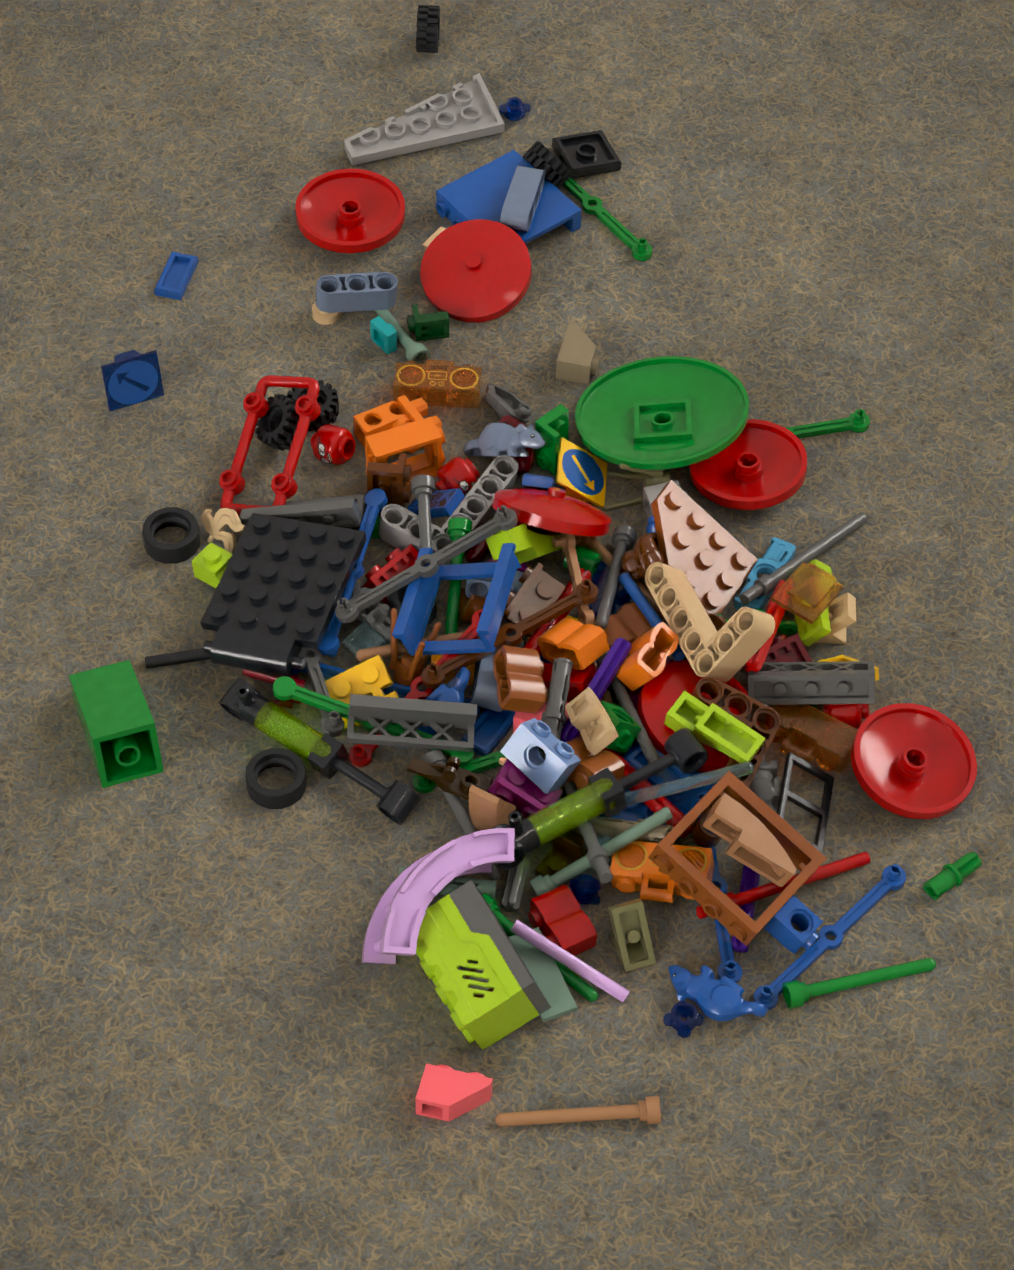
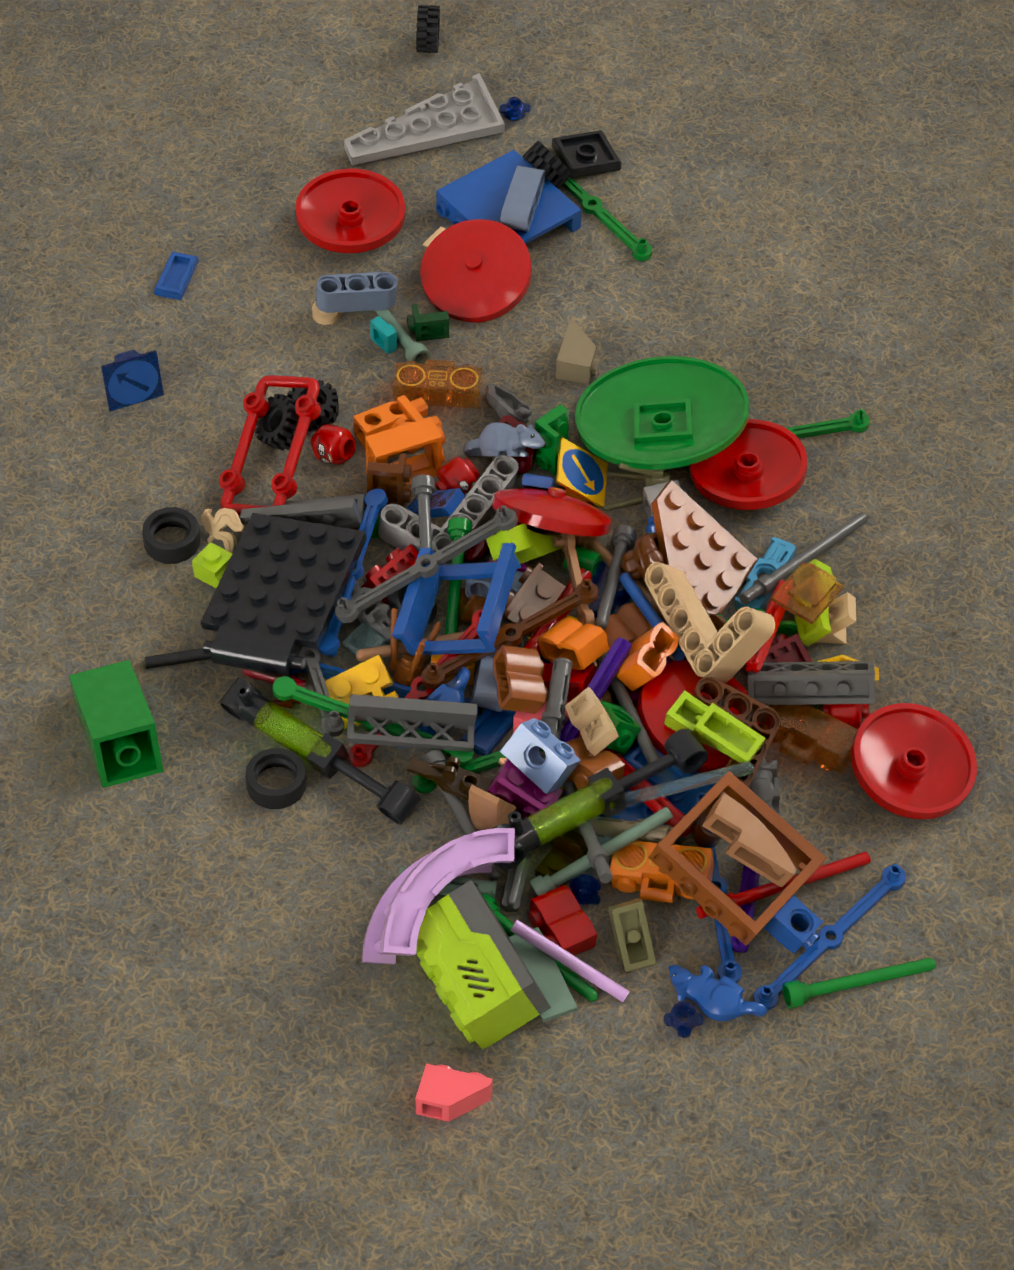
(645, 1110): medium nougat piece -> none
(785, 795): black window -> none
(952, 875): green axle -> none

